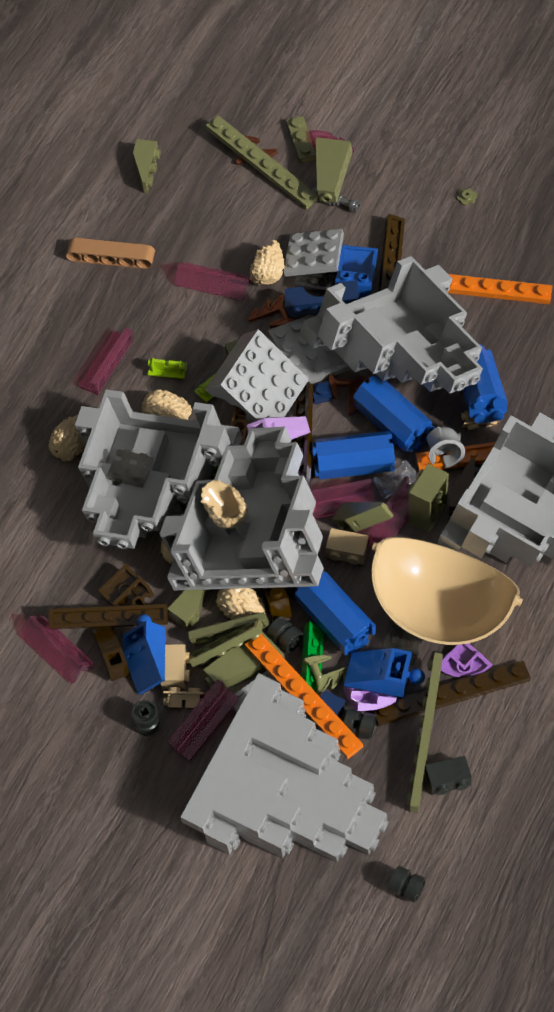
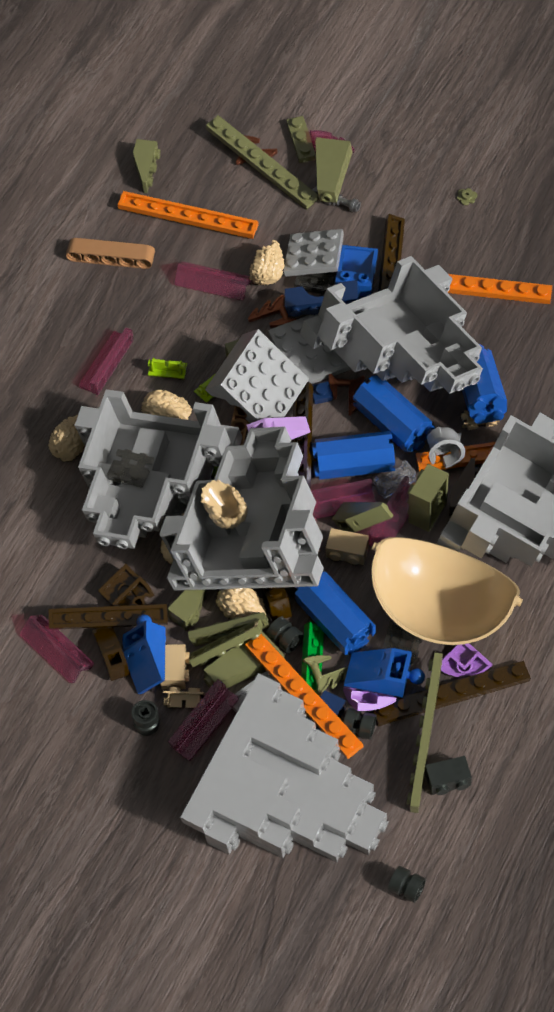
(188, 214): none -> orange plate

